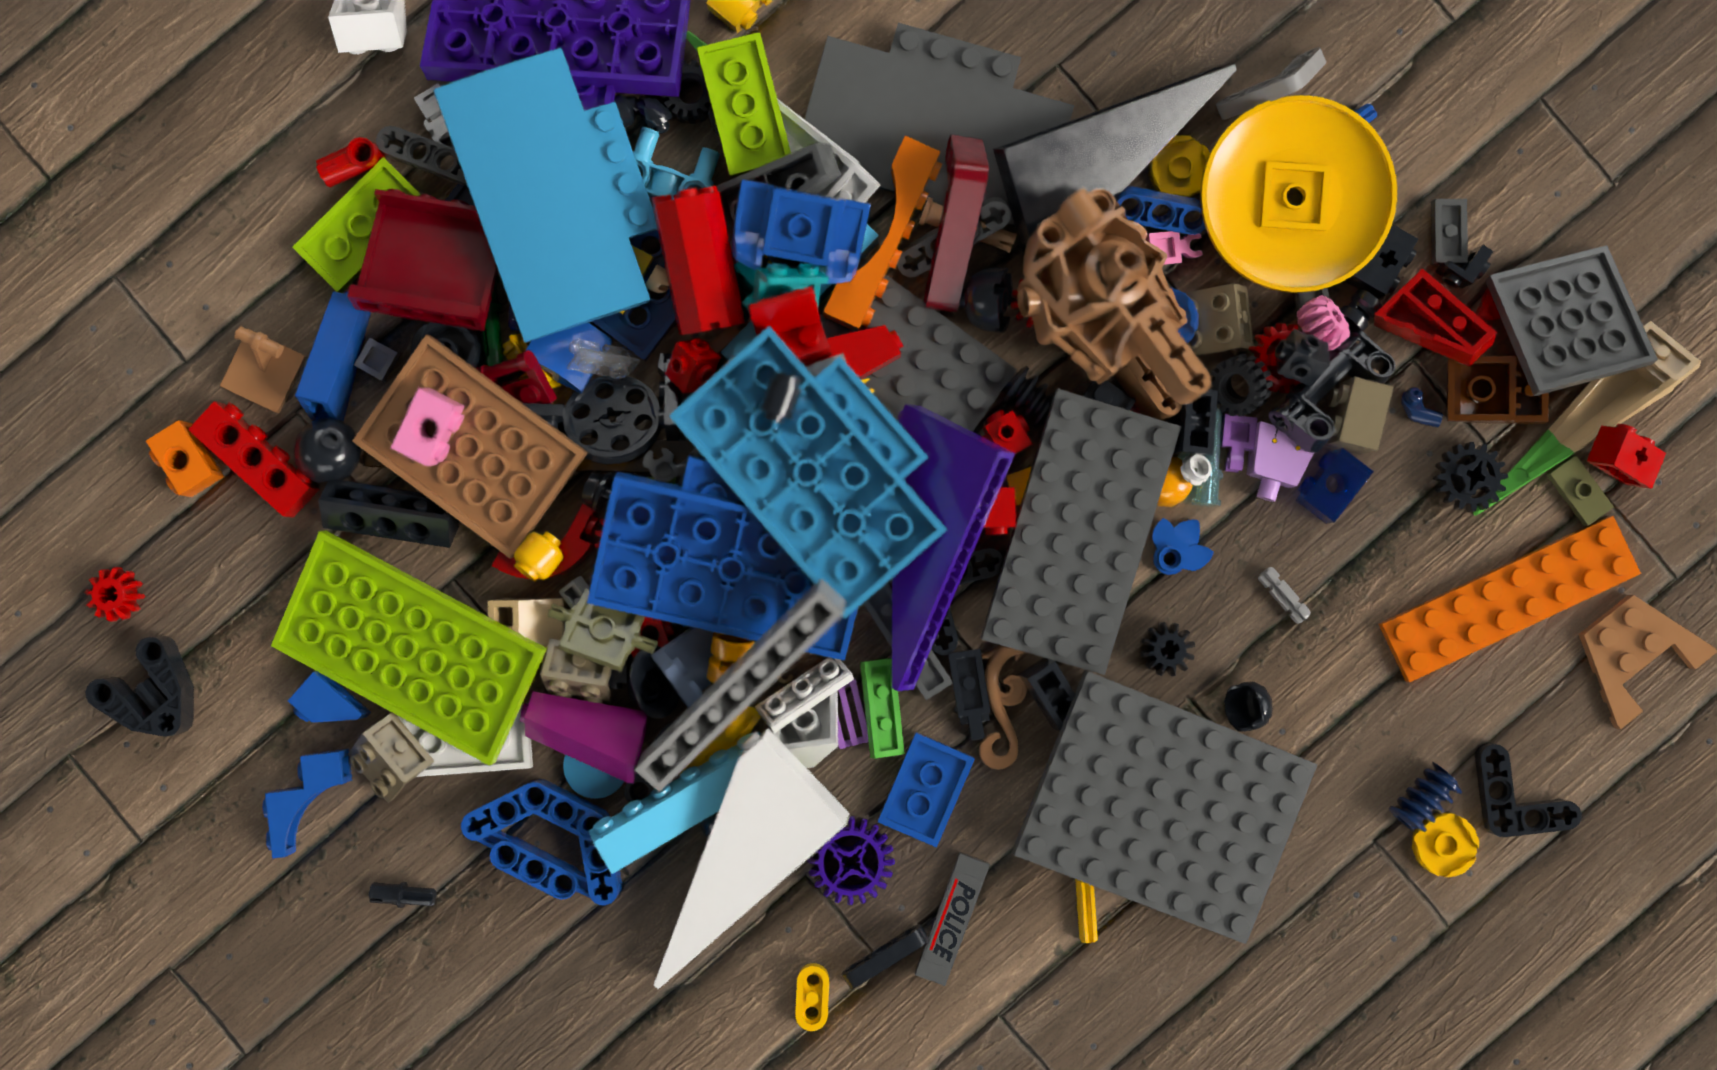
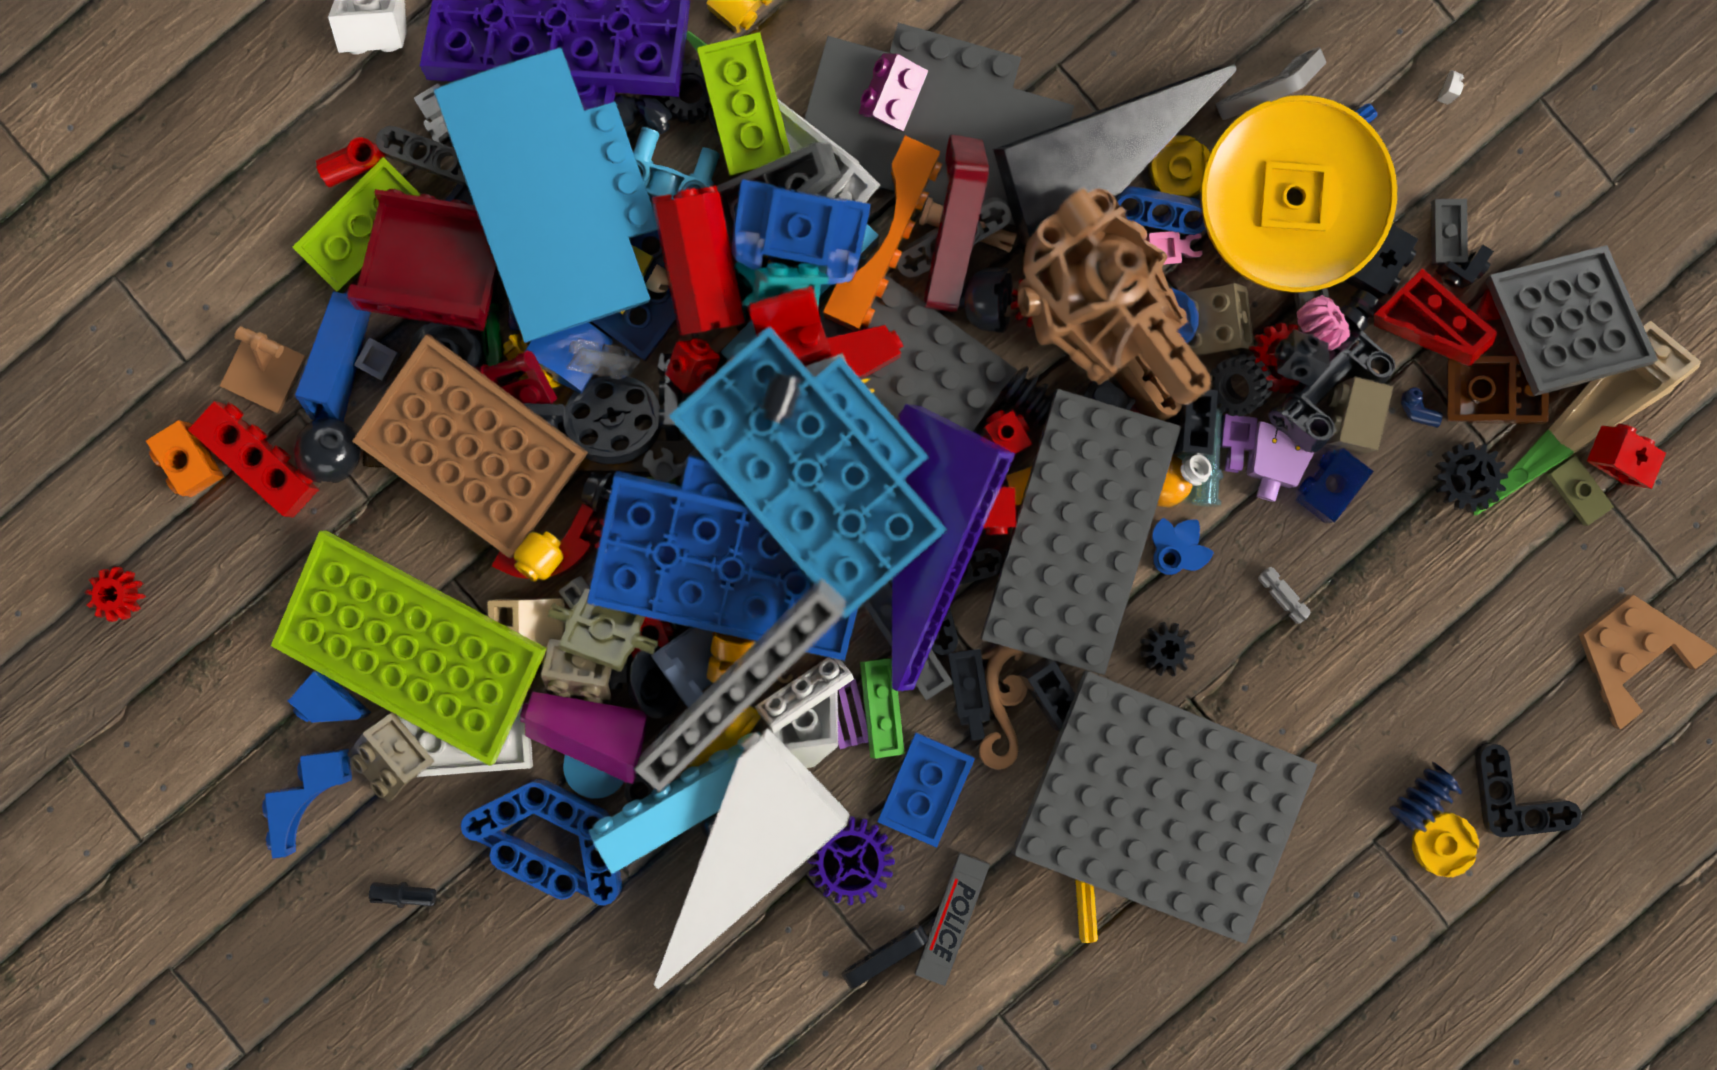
(149, 708): black connector -> none
(386, 513): black brick -> none
(412, 436): bright pink brick -> none
(812, 996): yellow plate -> none
(892, 90): none -> bracket
(1248, 706): black hair -> none
(1452, 87): none -> white tile
(1509, 598): orange plate -> none

